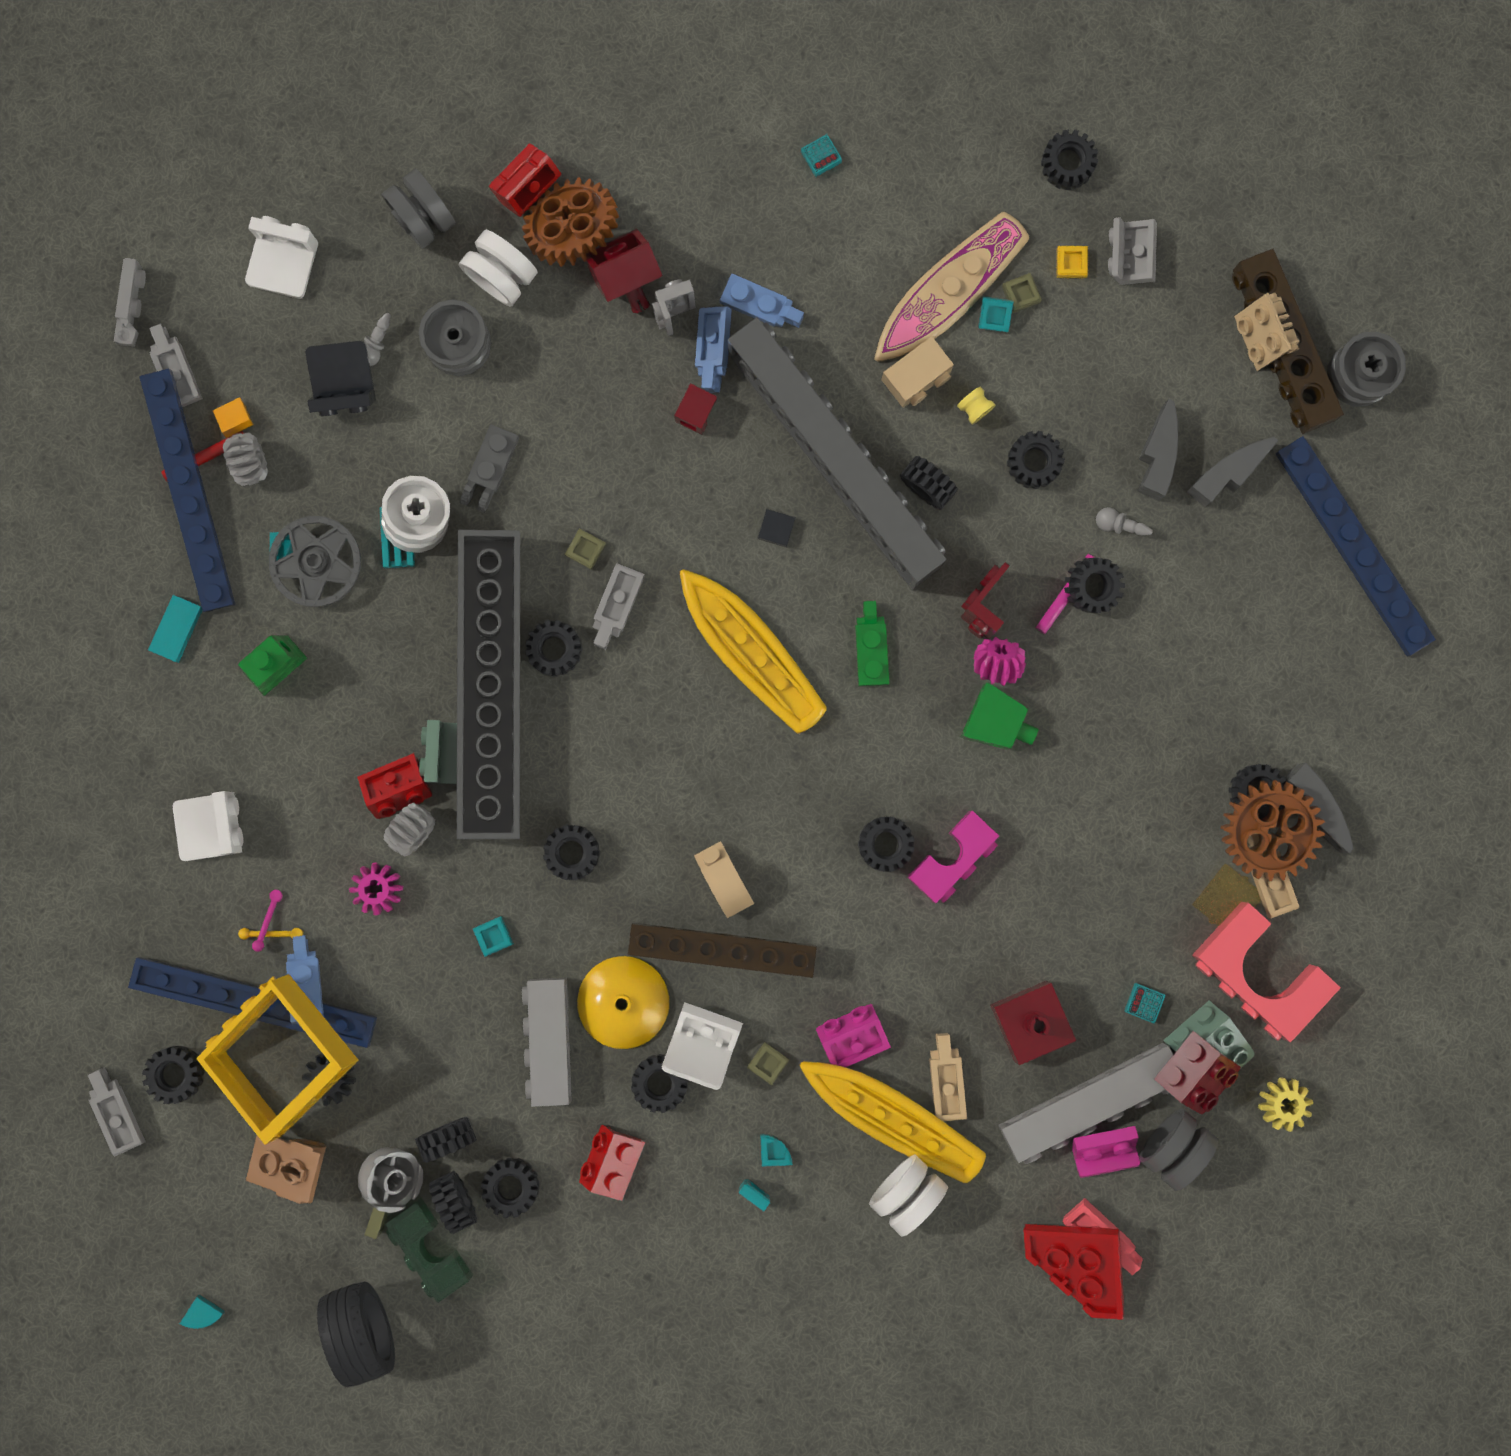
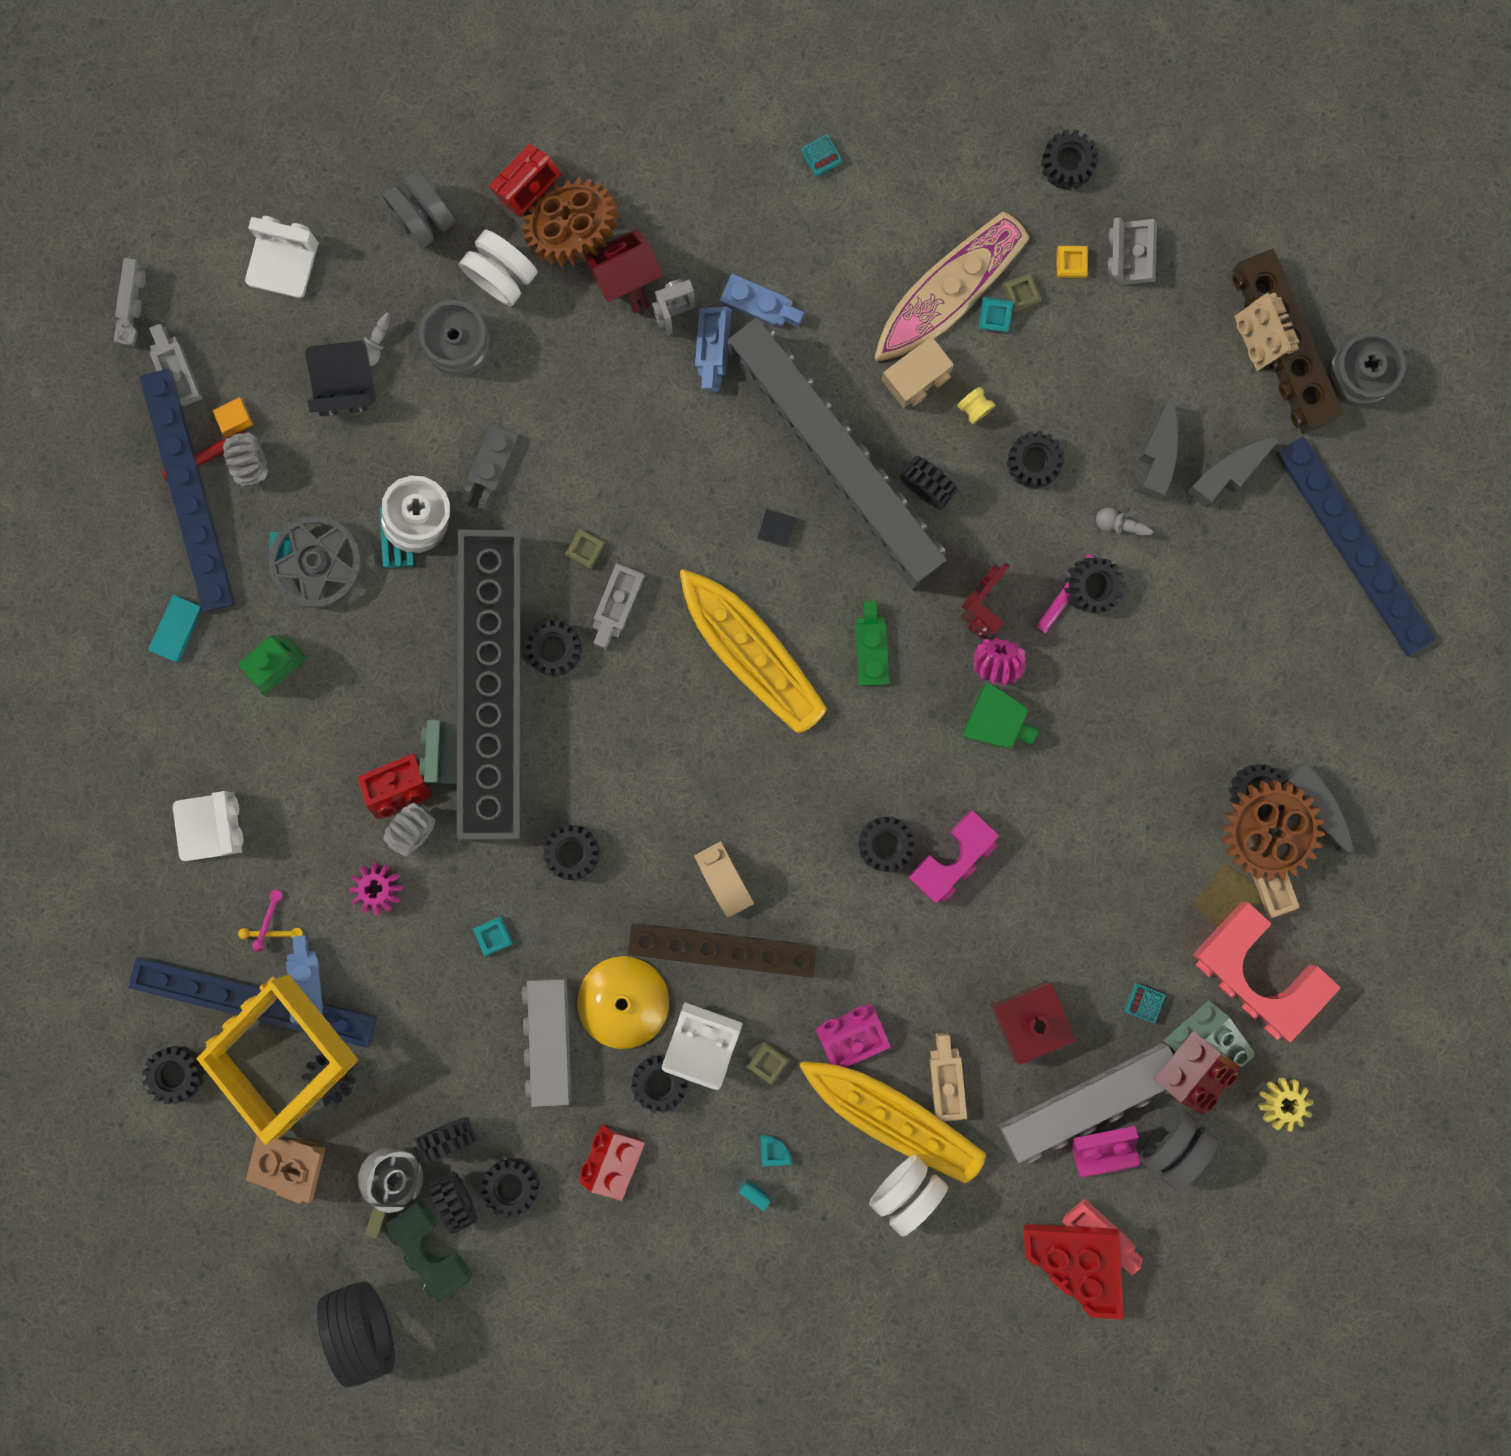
(114, 1113): light grey hinge -> none
(201, 1314): teal tile -> none
(695, 409): dark red panel -> none

